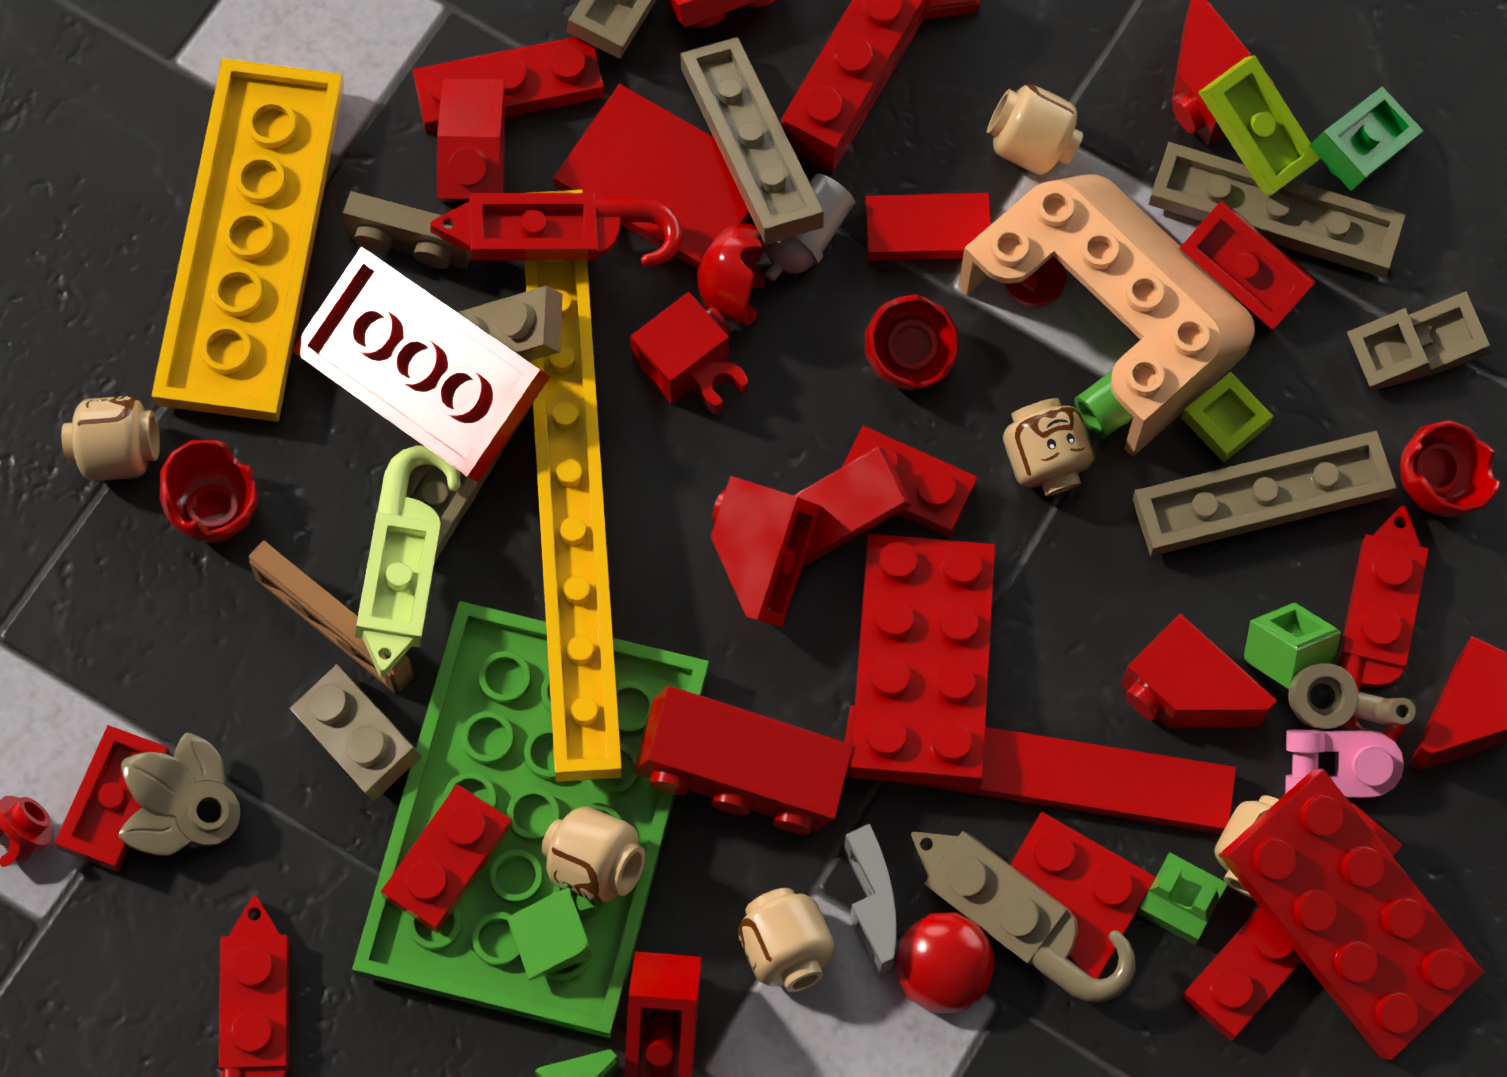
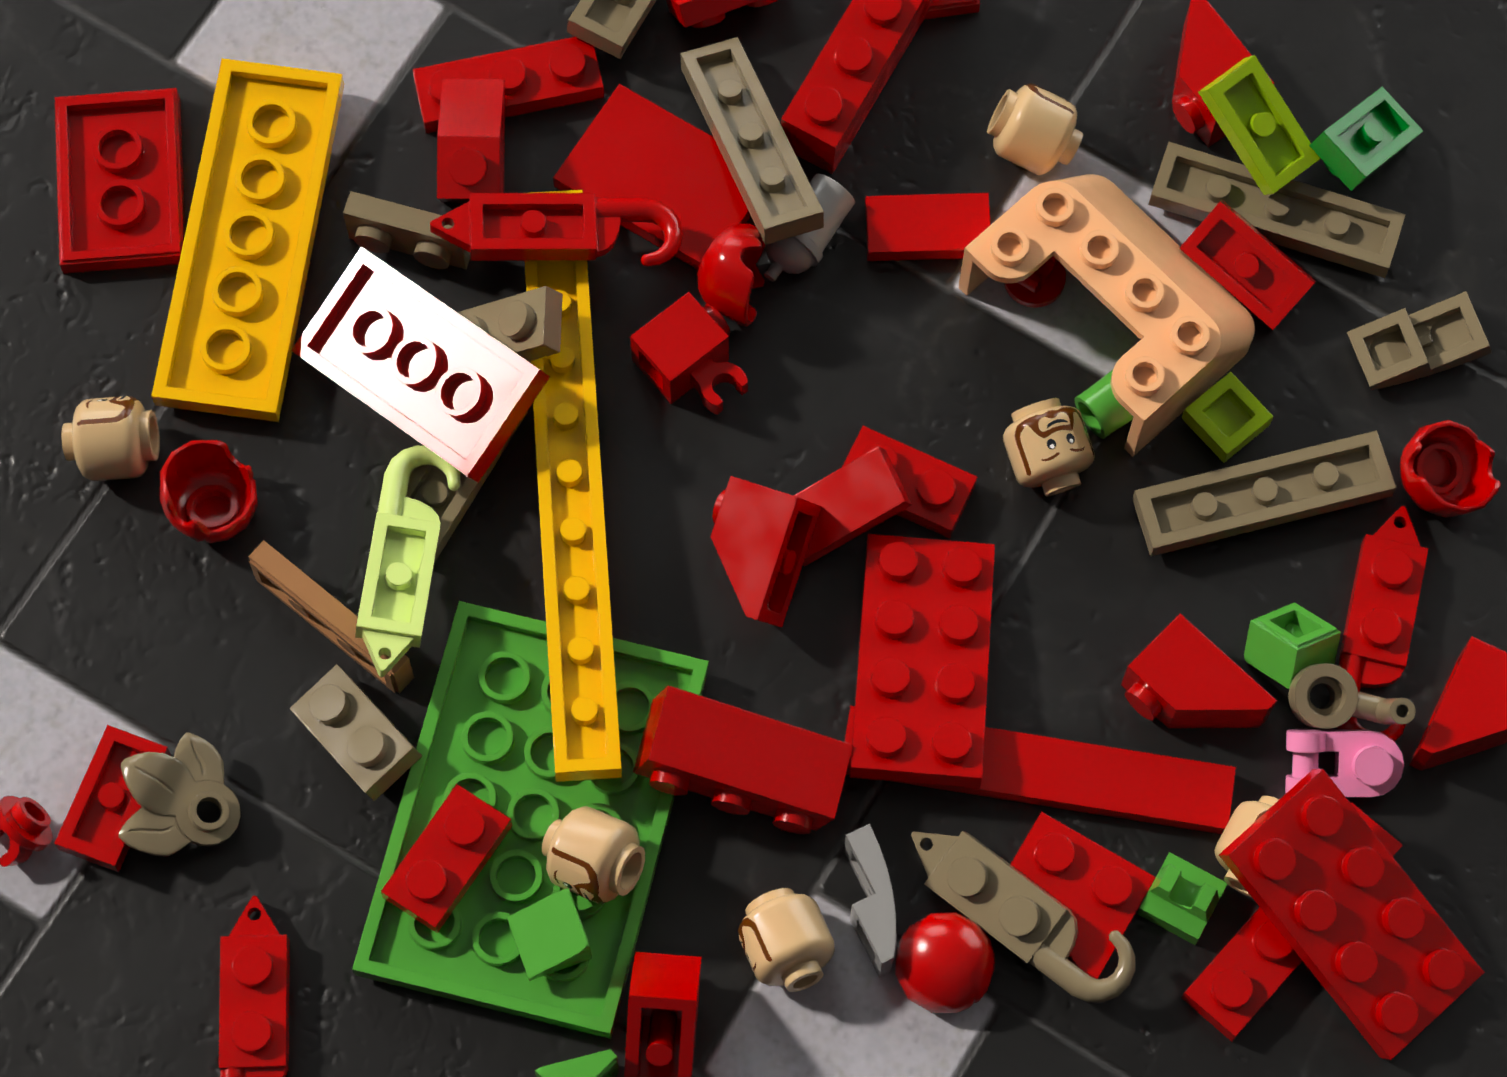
(119, 180): none -> red tile
(911, 342): red hair -> none

